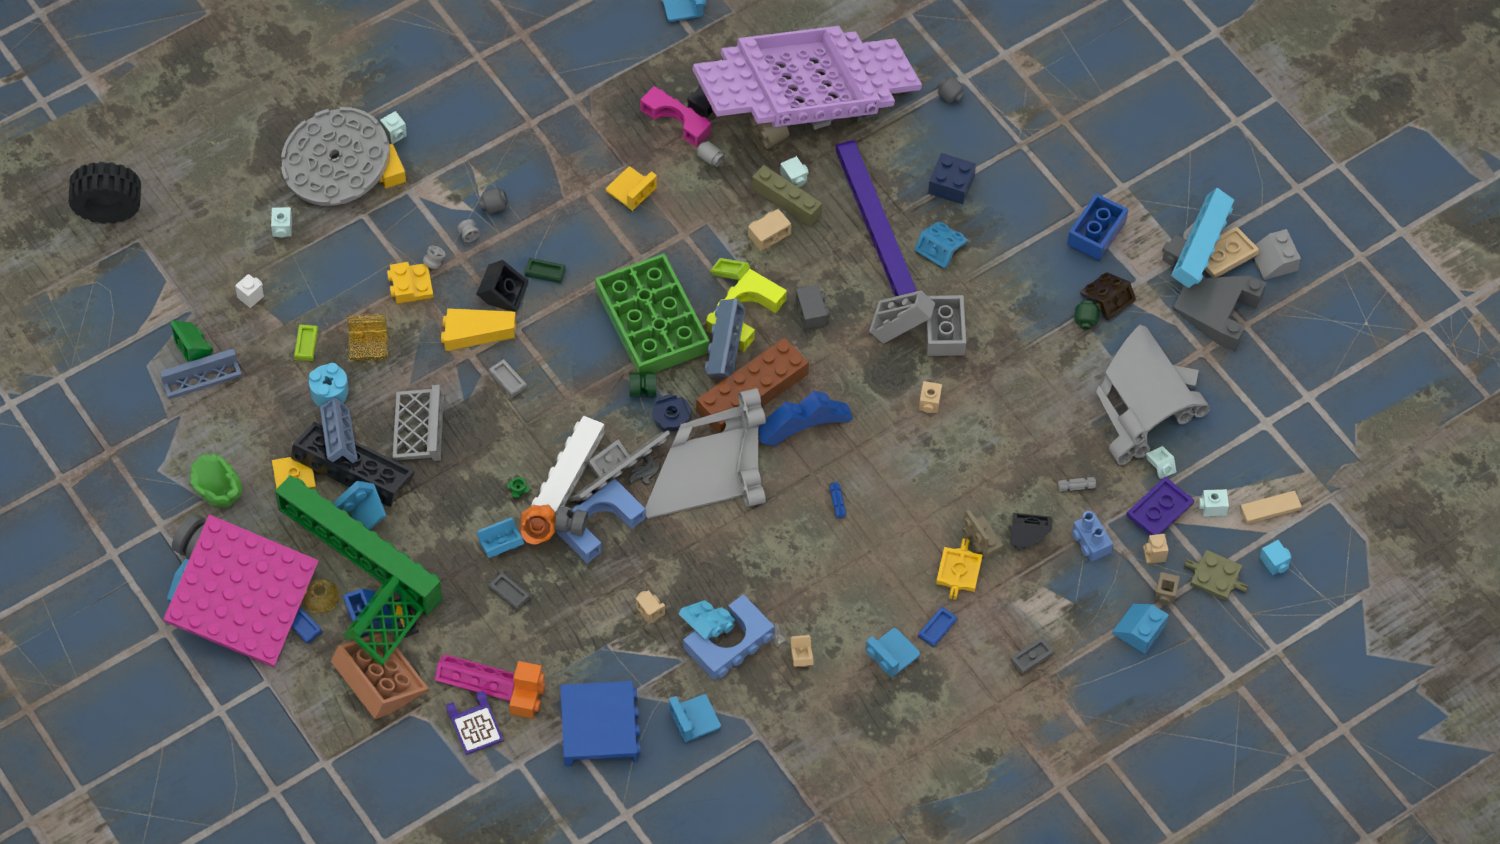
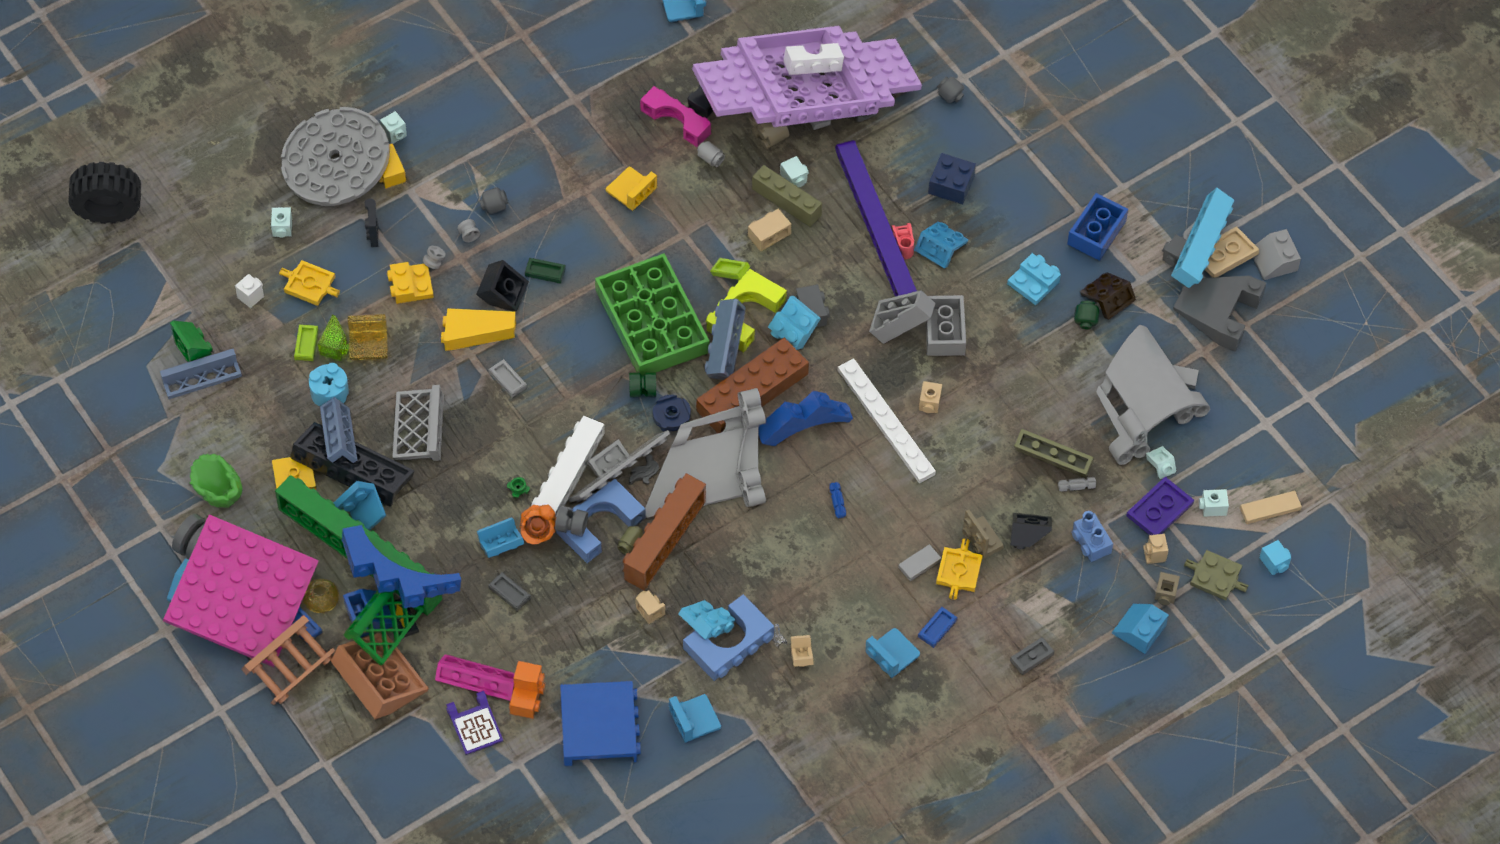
(270, 654): none -> nougat fence
(309, 282): none -> yellow plate
(333, 340): none -> clear neon green slope
(371, 223): none -> black plate
(389, 576): none -> blue arch
(628, 539): none -> olive brick
(664, 531): none -> dark orange brick
(794, 323): none -> medium azure plate
(801, 62): none -> white arch
(886, 421): none -> white plate
(904, 239): none -> coral piece
(919, 562): none -> light grey tile
(1035, 278): none -> medium azure plate
(1054, 453): none -> olive brick

